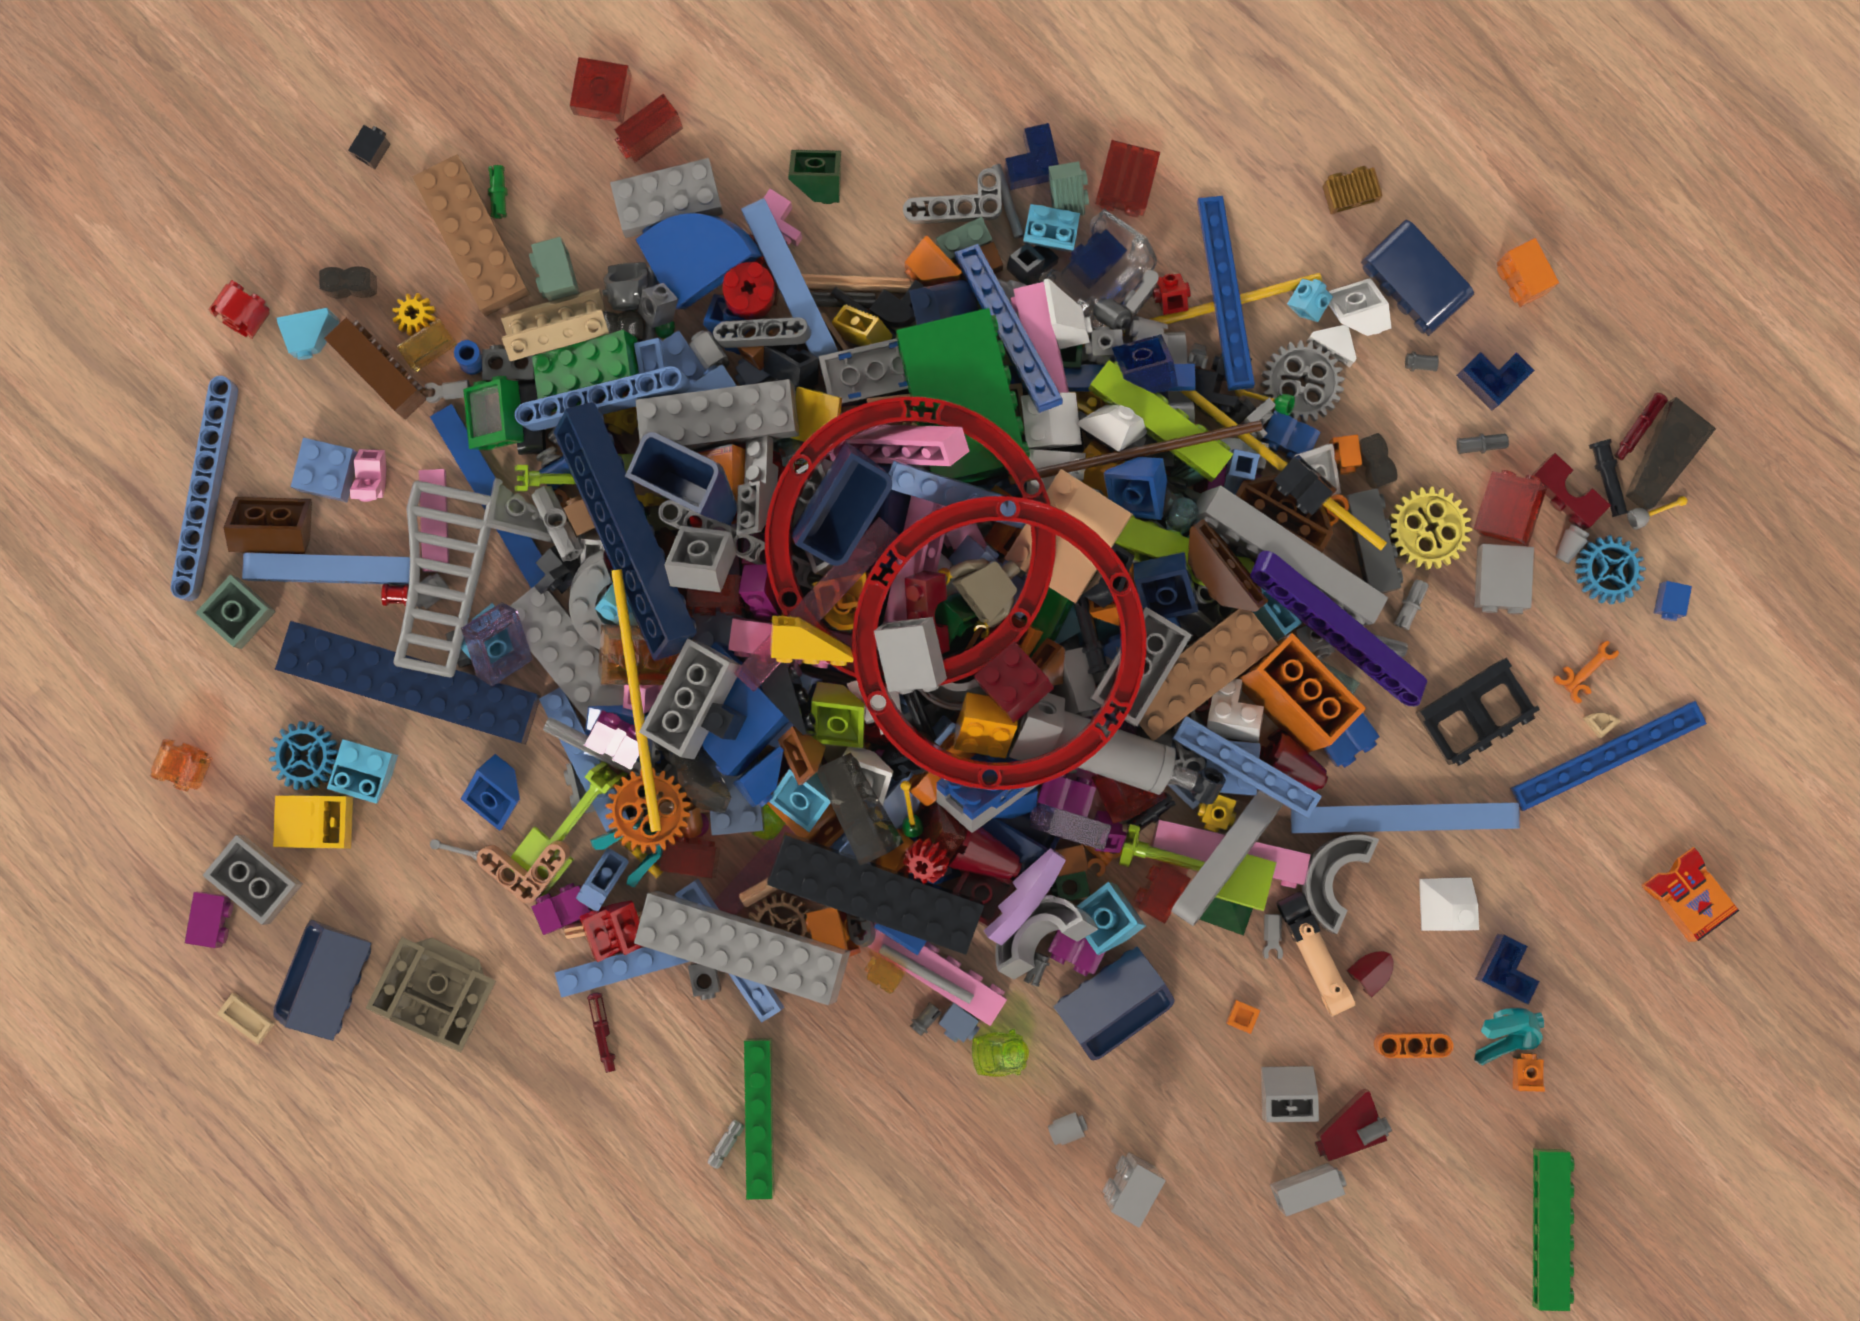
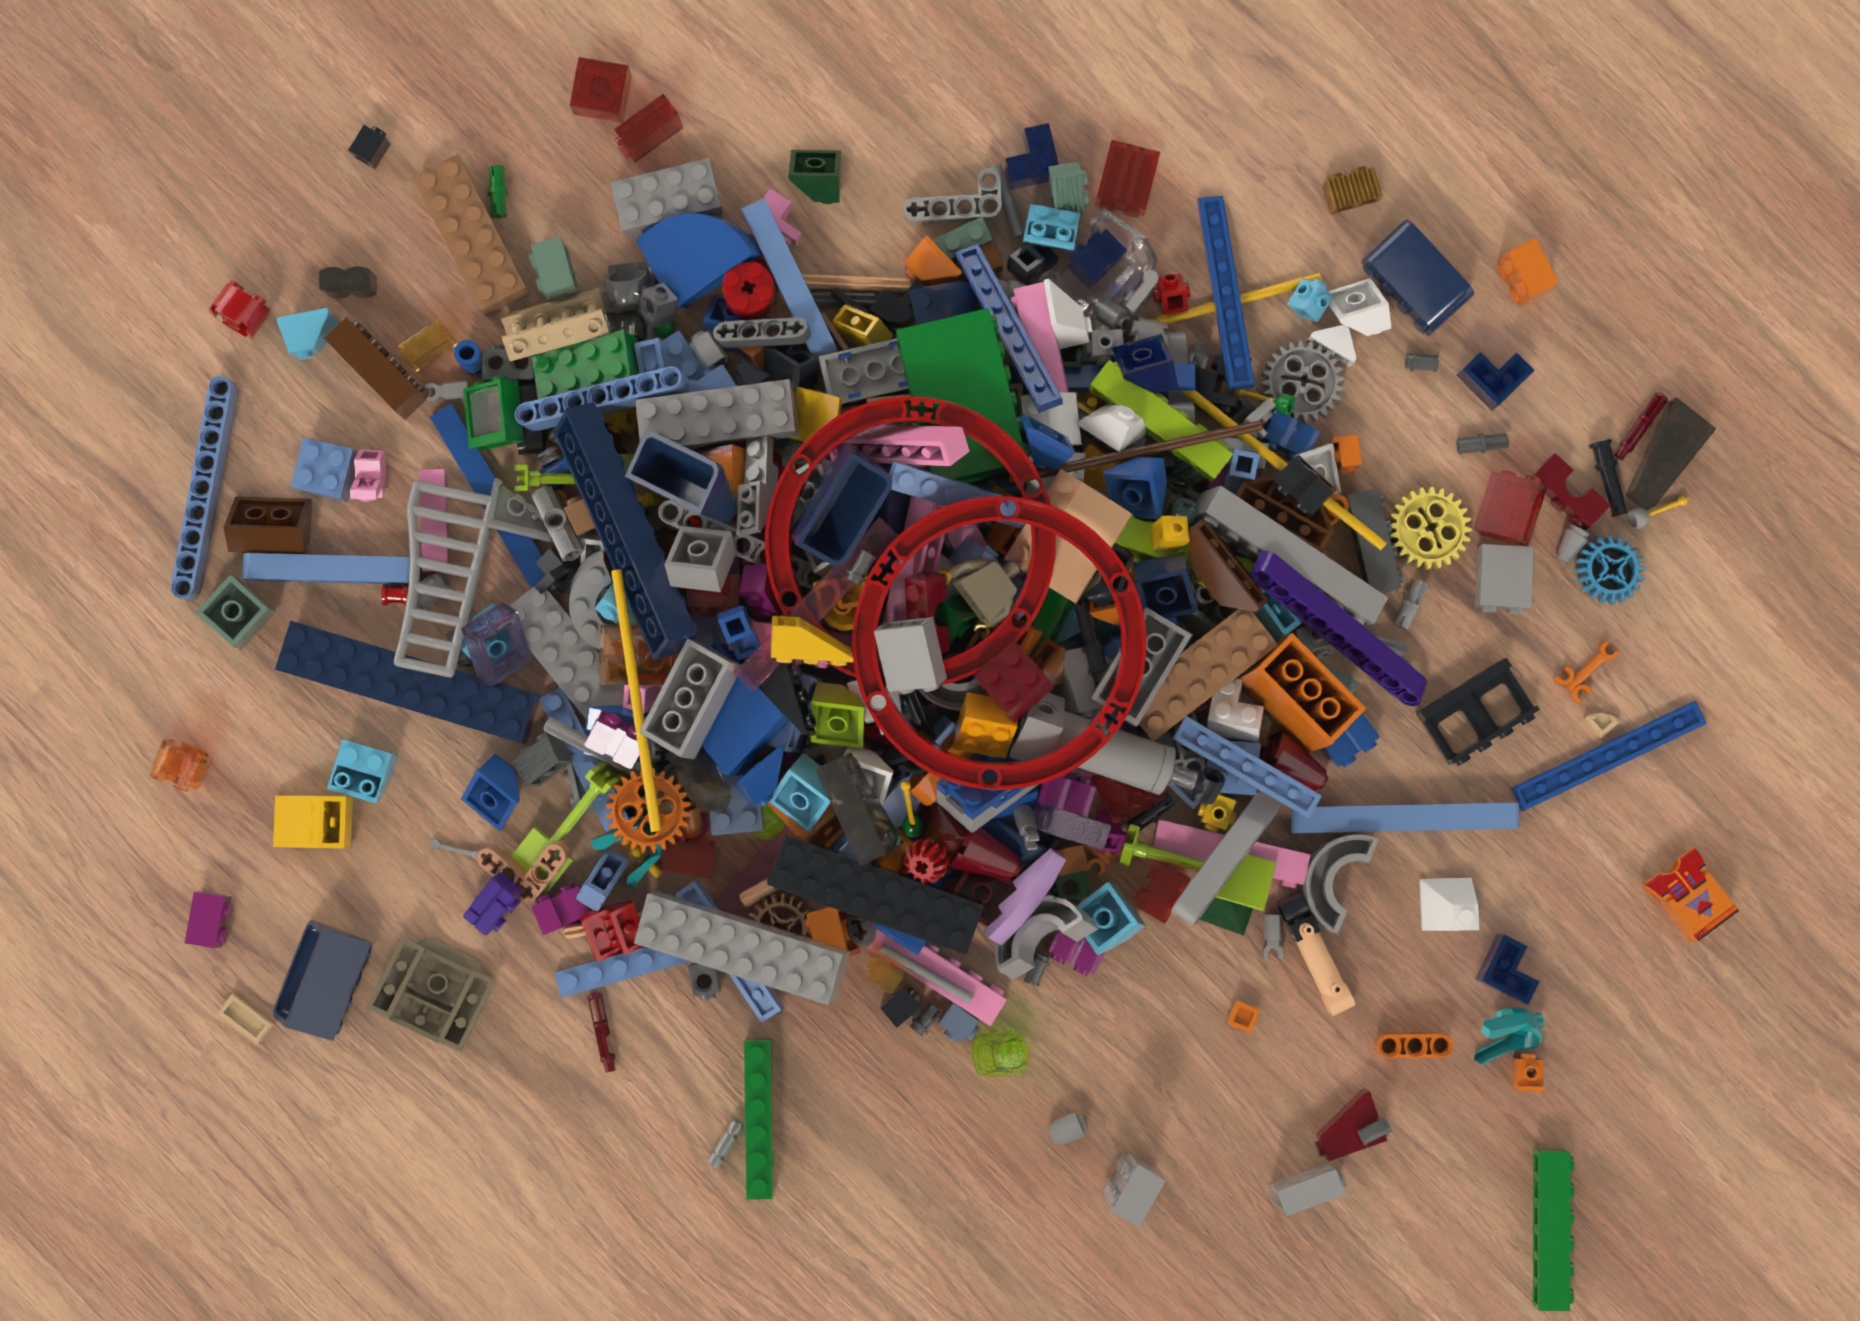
(252, 879): light grey brick -> none
(295, 762): dark azure gear -> none
(403, 313): yellow gear -> none
(493, 903): none -> dark purple brick
(542, 760): none -> dark grey brick
(723, 721): black brick -> none
(739, 631): none -> blue brick
(802, 753): dark orange slope -> none
(860, 567): none -> dark grey pin
(901, 1005): none -> black brick
(1027, 826): none -> light grey bar
(1045, 444): none -> blue slope
(1115, 1004): dark blue windscreen -> none
(1170, 533): none -> yellow brick
(1289, 1094): light grey slope -> none
(1372, 971): dark red brick -> none
(1379, 469): clear smoke brick -> none
(1672, 600): blue brick -> none

